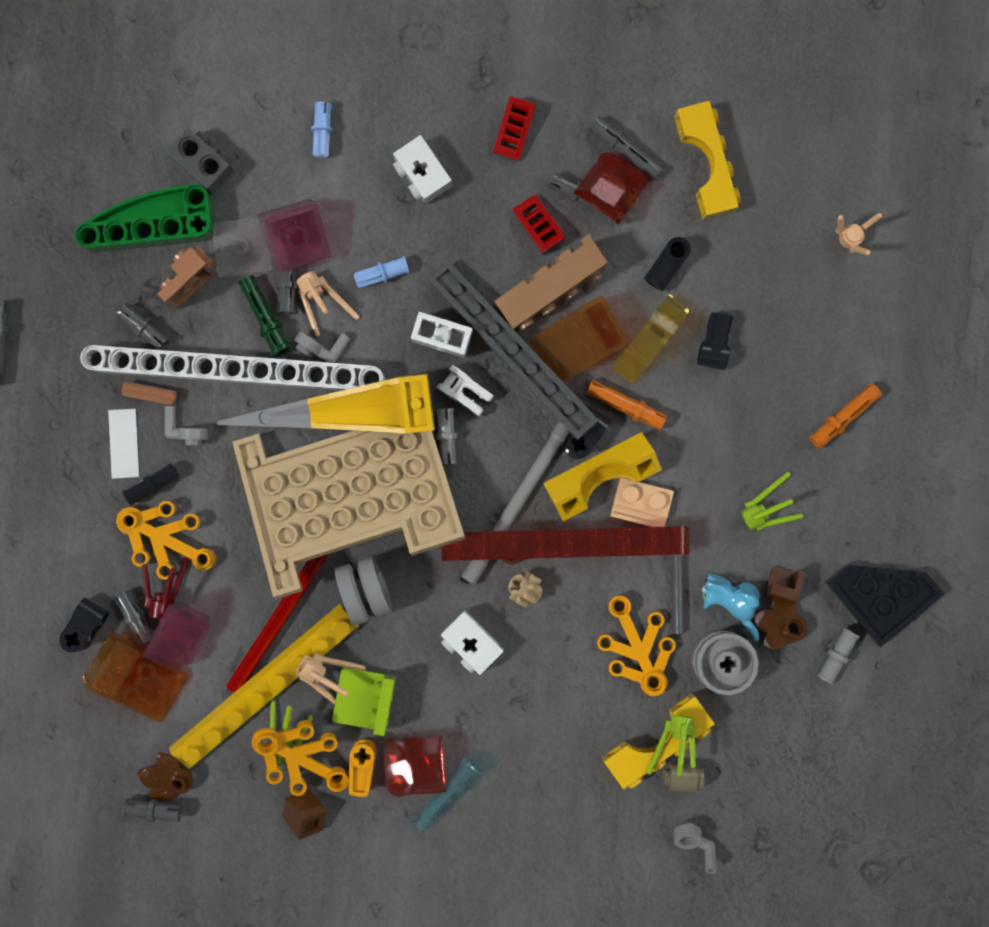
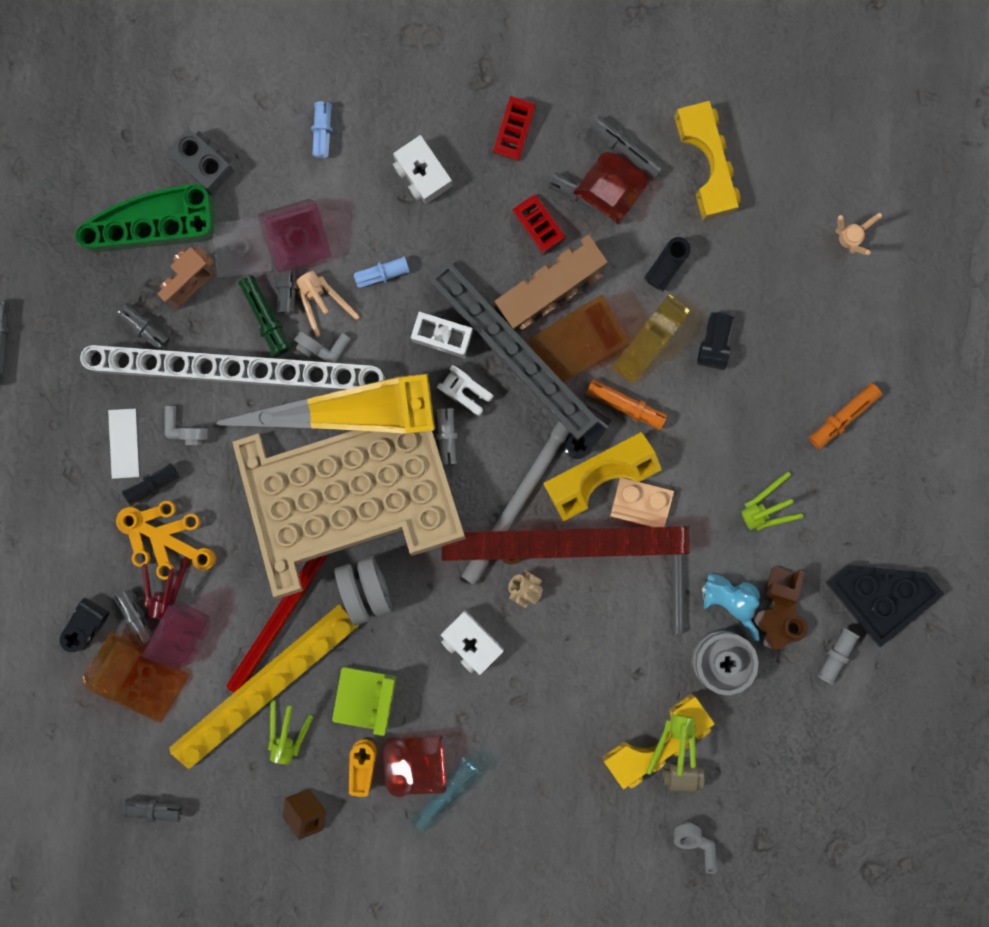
(149, 393): nougat axle -> none
(163, 778): reddish brown plate -> none
(298, 756): light orange plant -> none
(312, 671): light nougat plant -> none
(639, 650): light orange plant -> none

